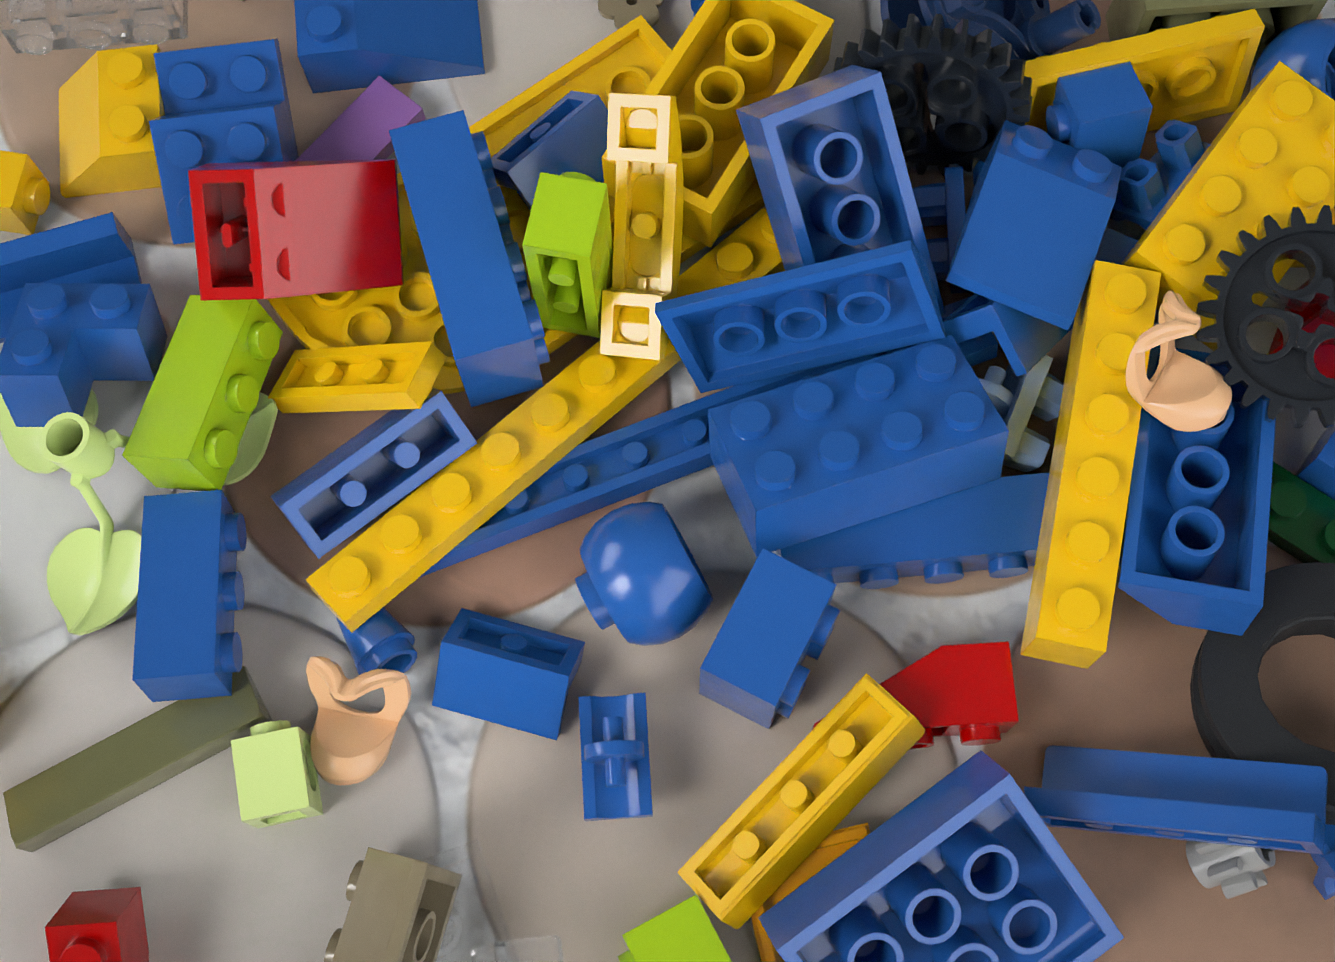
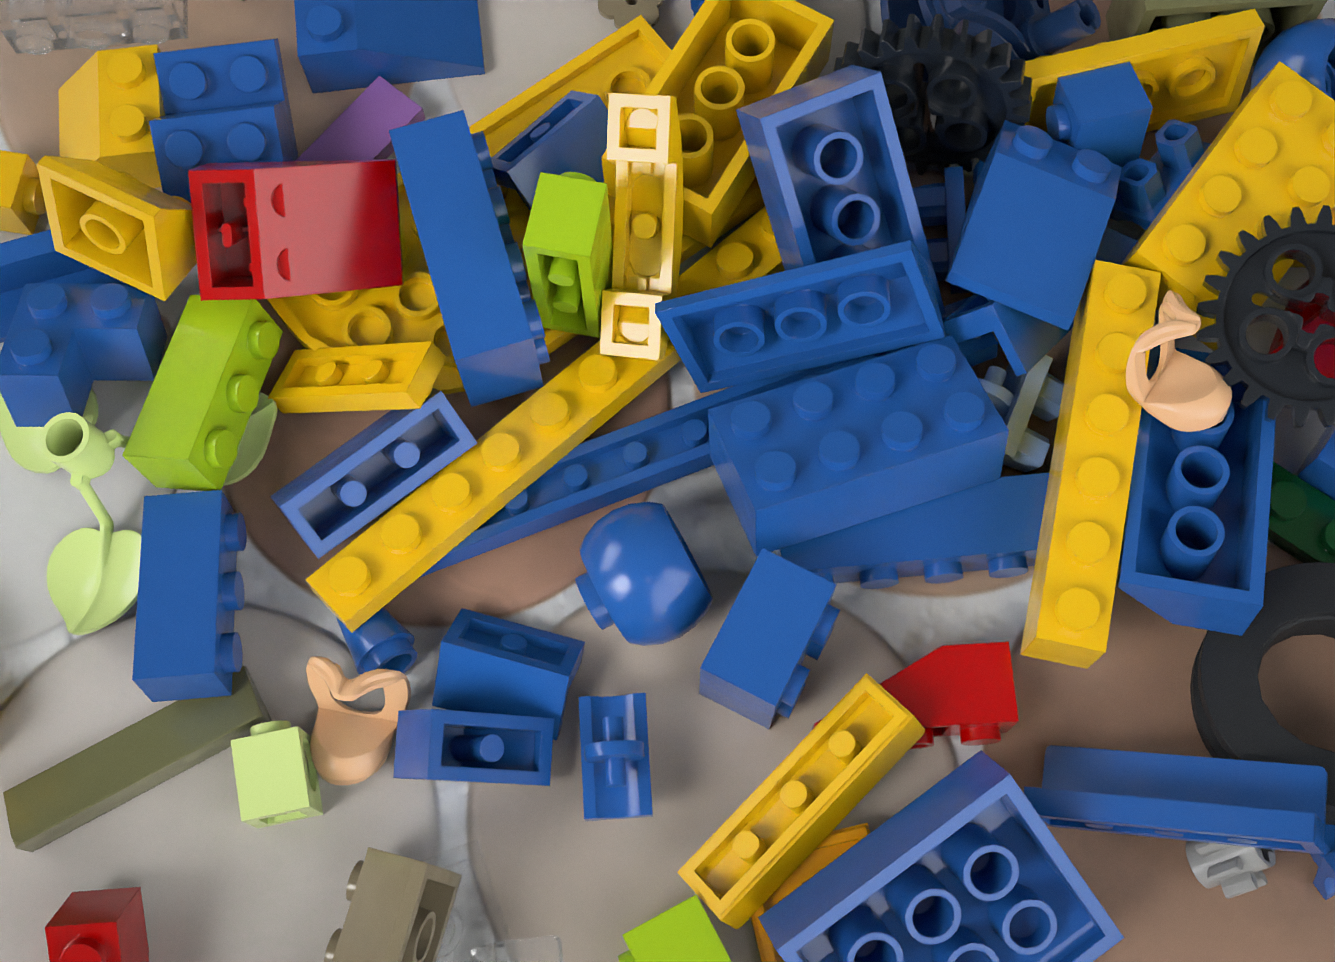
(118, 224): none -> yellow slope
(473, 747): none -> blue slope

